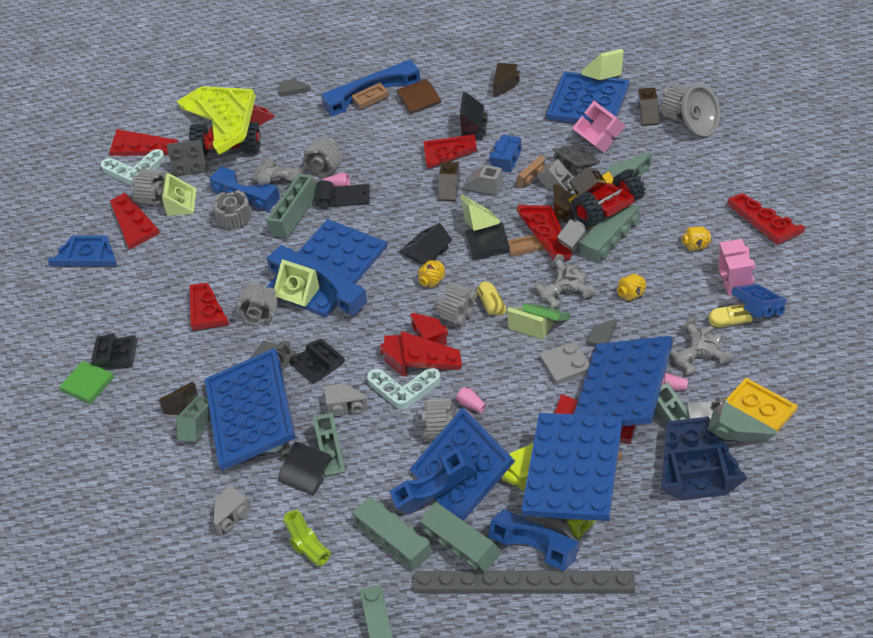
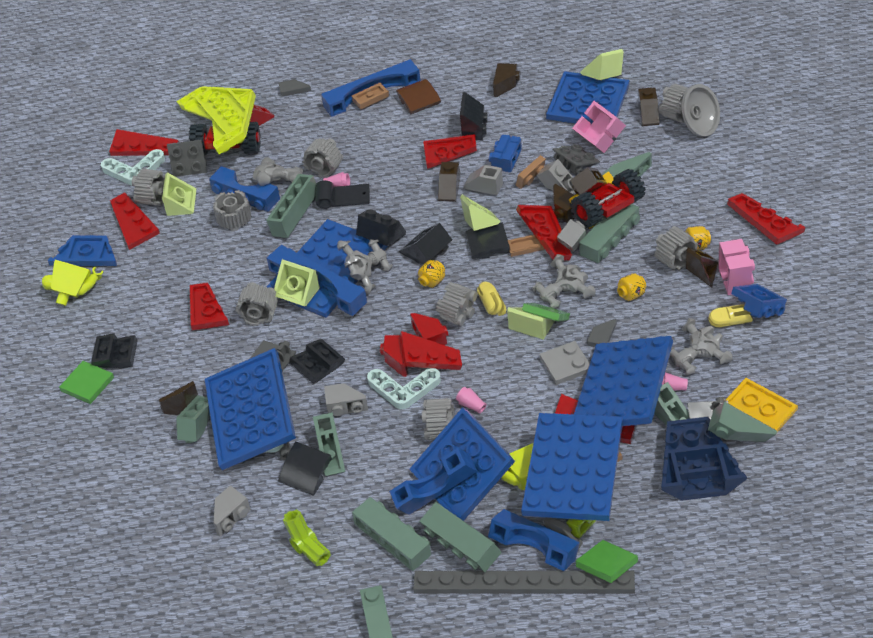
(70, 281): none -> neon yellow torso
(360, 264): none -> light grey piece
(379, 227): none -> black slope
(606, 561): none -> bright green tile
(672, 247): none -> light grey brick
(701, 265): none -> dark brown slope

